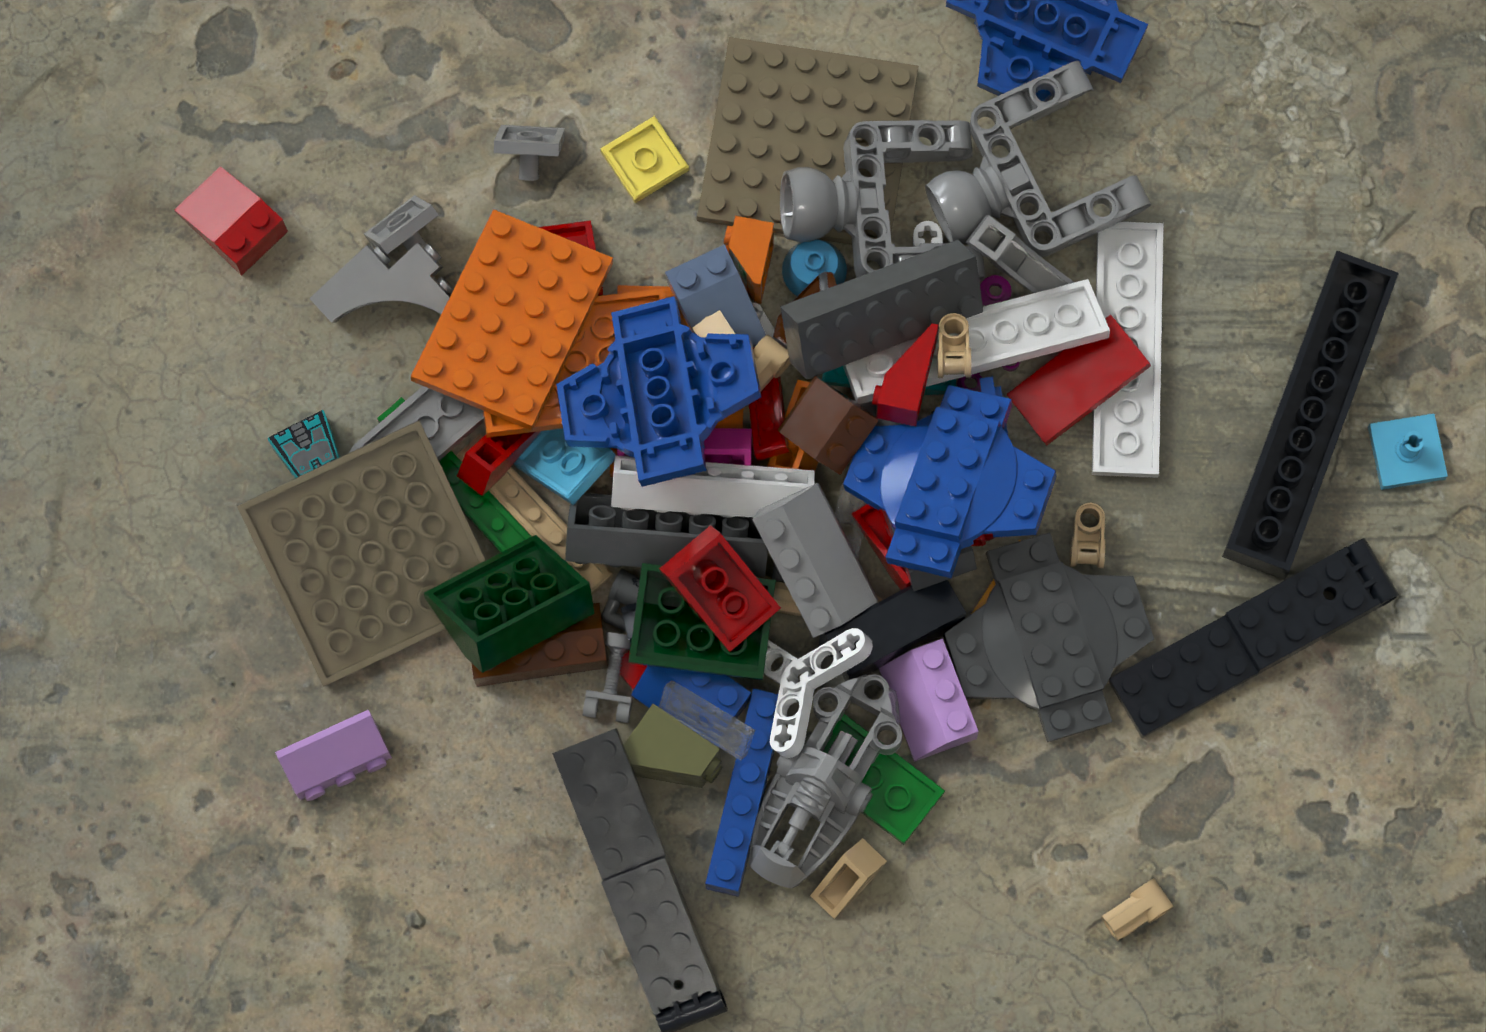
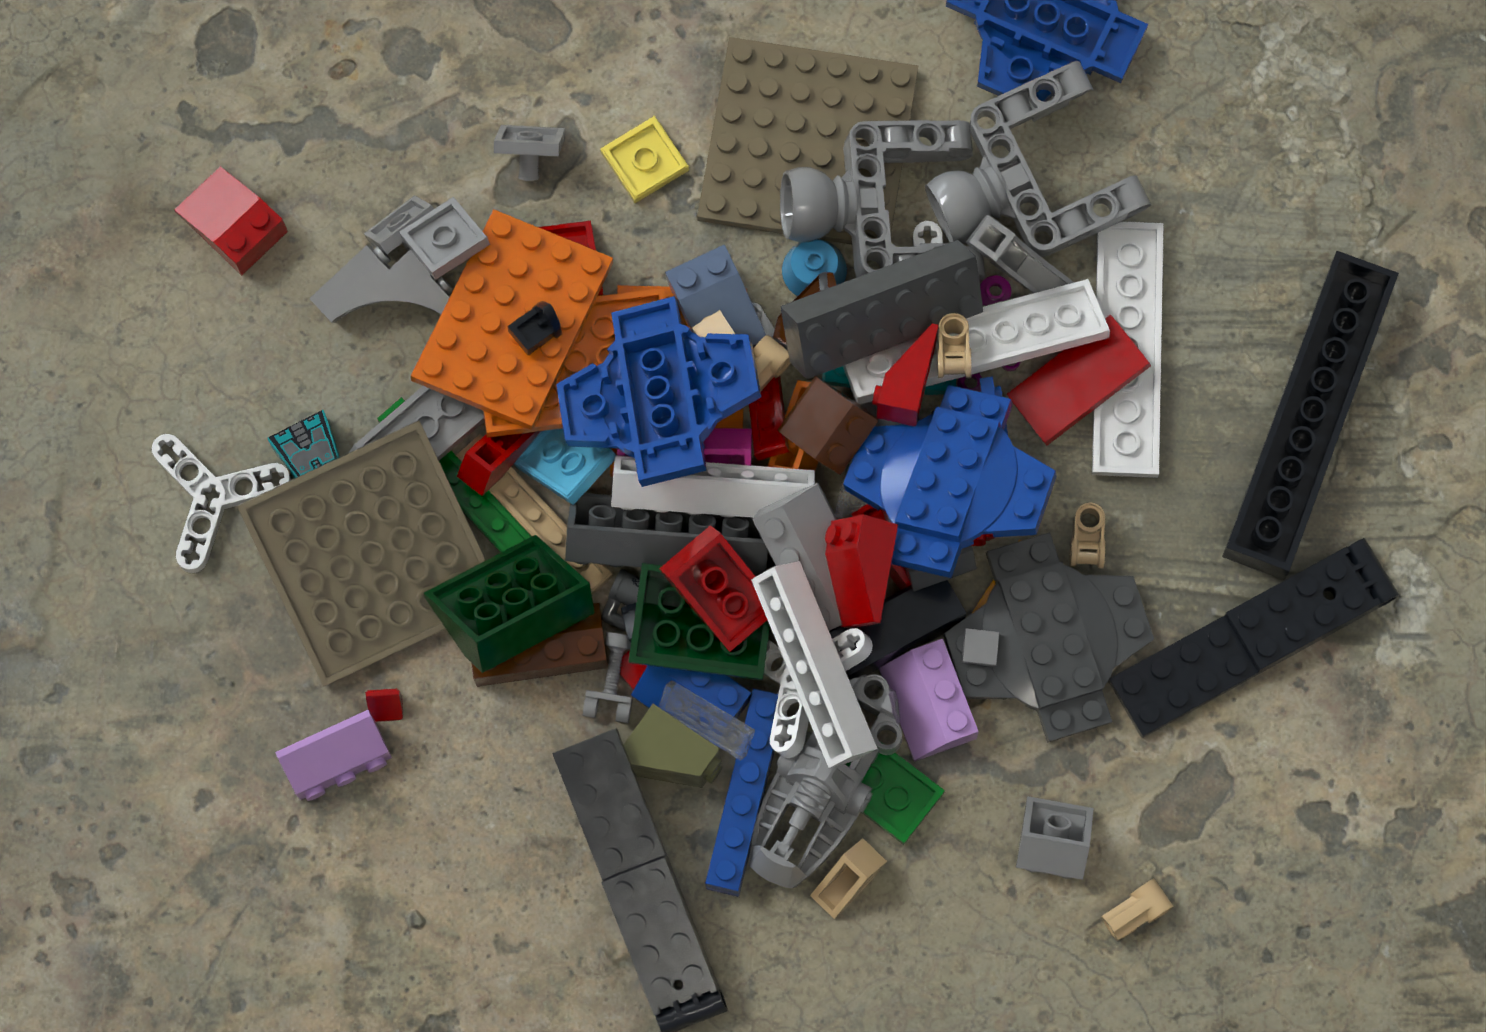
(204, 483): none -> white piece
(385, 704): none -> red slope
(444, 238): none -> light grey tile
(535, 327): none -> black tile
(751, 249): orange slope -> none
(814, 664): none -> white brick
(859, 566): none -> red slope
(980, 647): none -> light grey tile
(1055, 838): none -> light grey slope
(1407, 451): medium azure tile -> none

